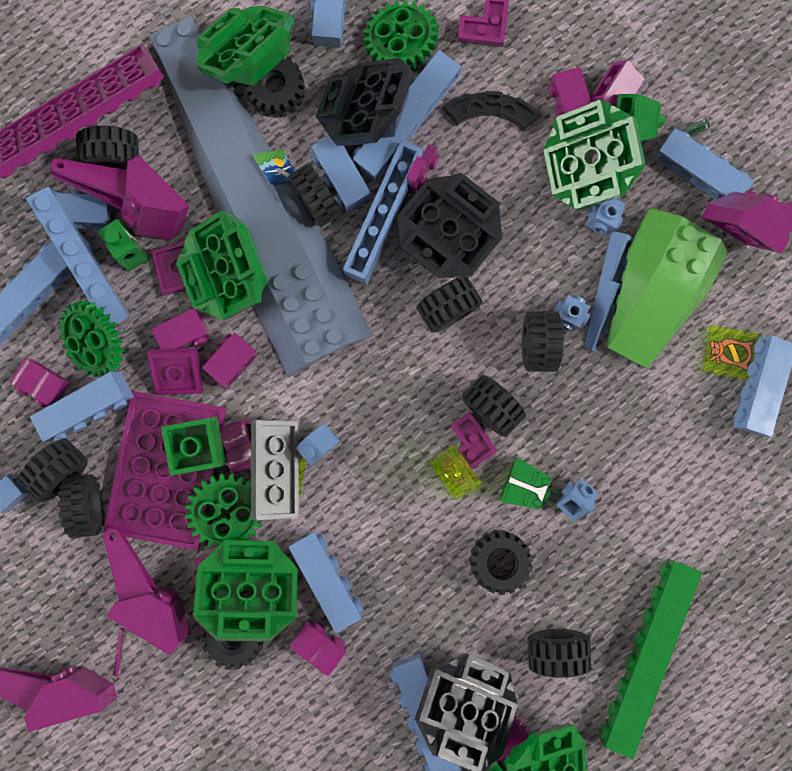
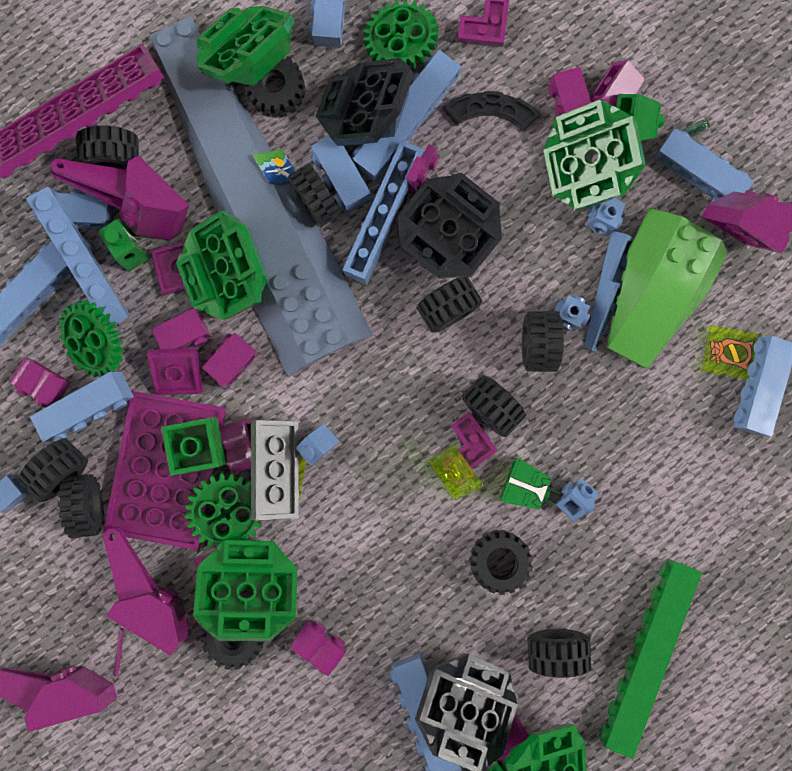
(326, 582): medium blue brick -> none

